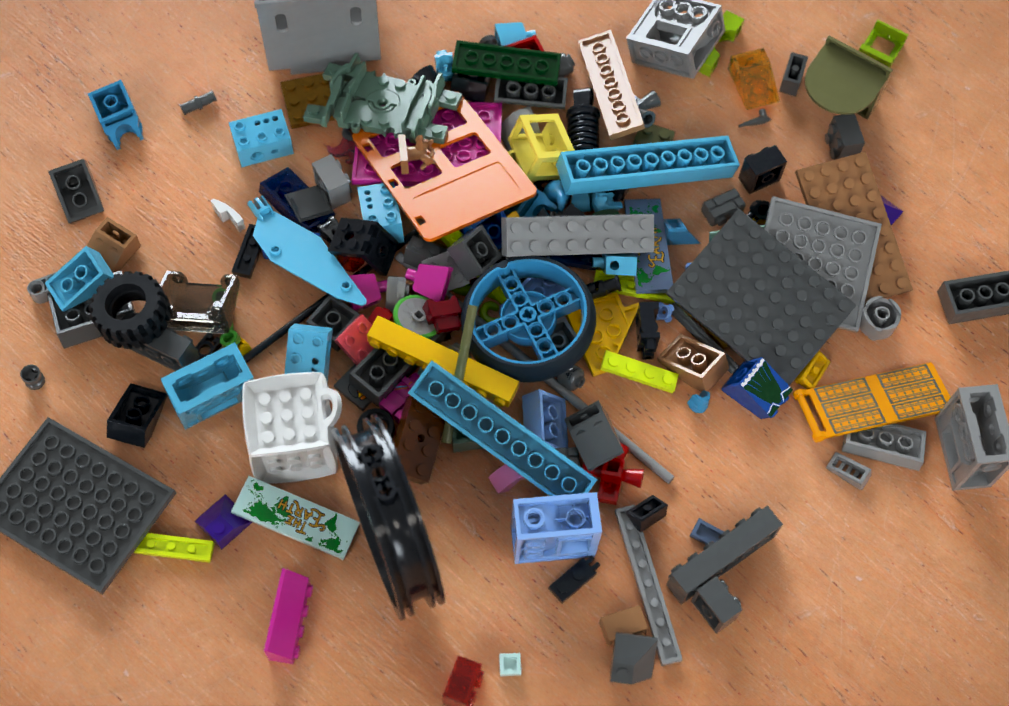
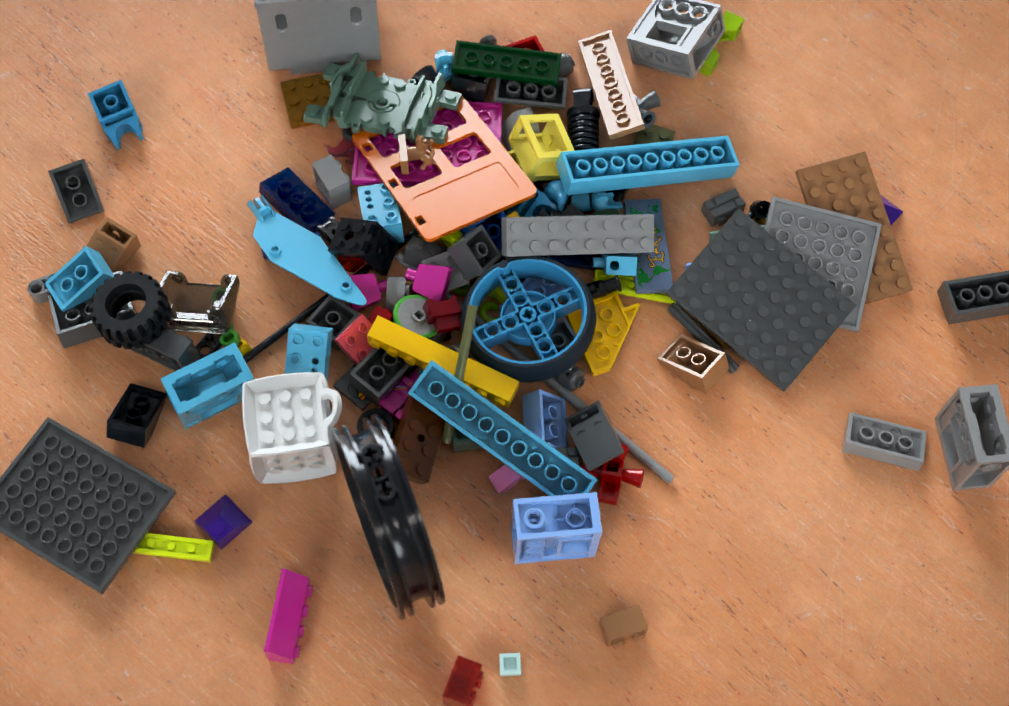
(29, 374): dark grey wheel -> none
(198, 102): dark grey pin -> none
(226, 212): white slope -> none
(247, 255): black plate -> none
(261, 138): medium azure piece -> none
(295, 517): light aqua tile -> none
(309, 203): dark grey piece -> none
(511, 32): medium azure torso -> none
(574, 579): black hinge -> none
(632, 658): dark grey slope -> none
(639, 371): neon yellow plate -> none
(647, 329): black hips -> none
(647, 513): black slope -> none
(649, 589): light grey plate -> none
(667, 316): light blue plate -> none
(677, 233): dark azure slope -> none
(700, 402): dark azure arm -> none
(705, 532): sand blue tile -> none
(717, 604): dark grey brick -> none
(724, 554): dark grey brick -> none
(754, 78): clear yellow slope -> none
(758, 388): slope -> none
(762, 169): black brick -> none
(763, 118): dark grey bar -> none
(793, 74): dark grey brick -> none
(813, 371): yellow slope -> none
(844, 136): dark grey brick -> none
(846, 79): olive plate -> none
(853, 480): light grey slope -> none
(874, 400): light orange flag -> none
(880, 318): light grey brick -> none
(883, 30): lime window -> none

